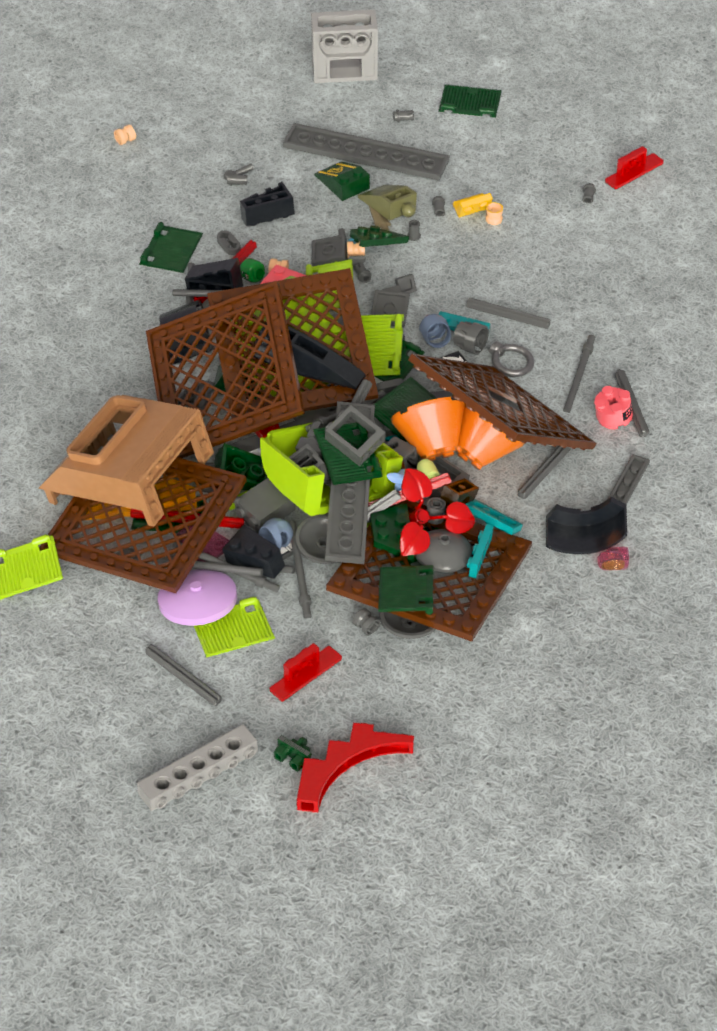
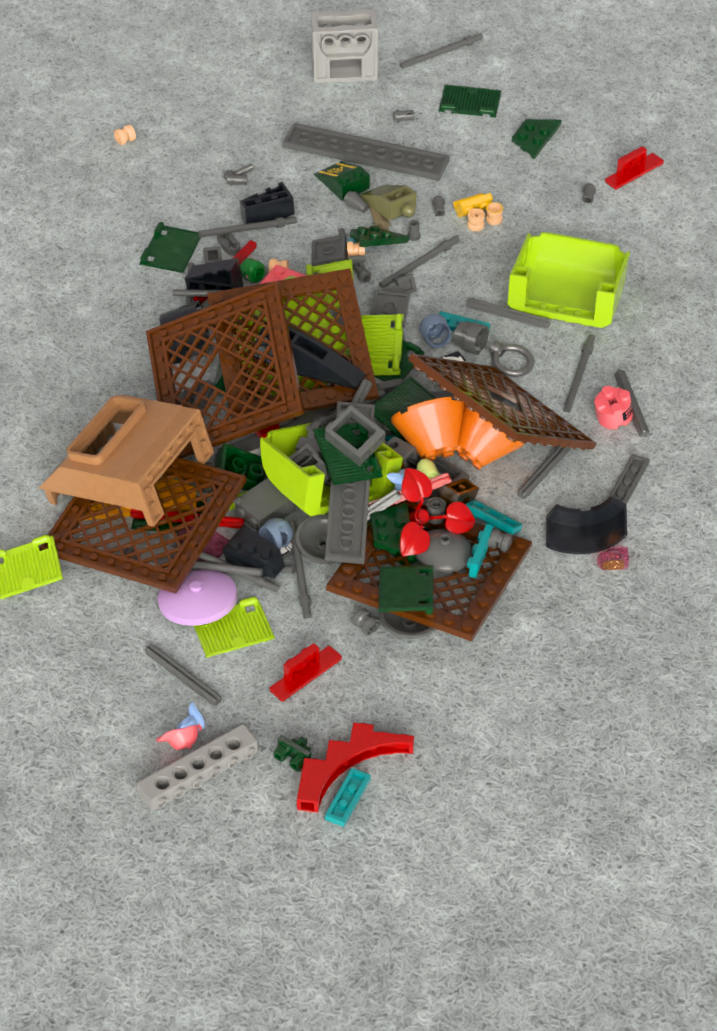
(187, 731): none -> coral hair
(212, 254): none -> dark grey slope
(278, 222): none -> dark grey bar
(347, 797): none -> teal plate
(354, 201): none -> dark grey cone
(443, 246): none -> dark grey bar
(466, 41): none -> dark grey bar
(476, 219): none -> light nougat wheel
(500, 540): none -> dark grey wheel
(535, 134): none -> dark green wing
(568, 279): none -> lime slope

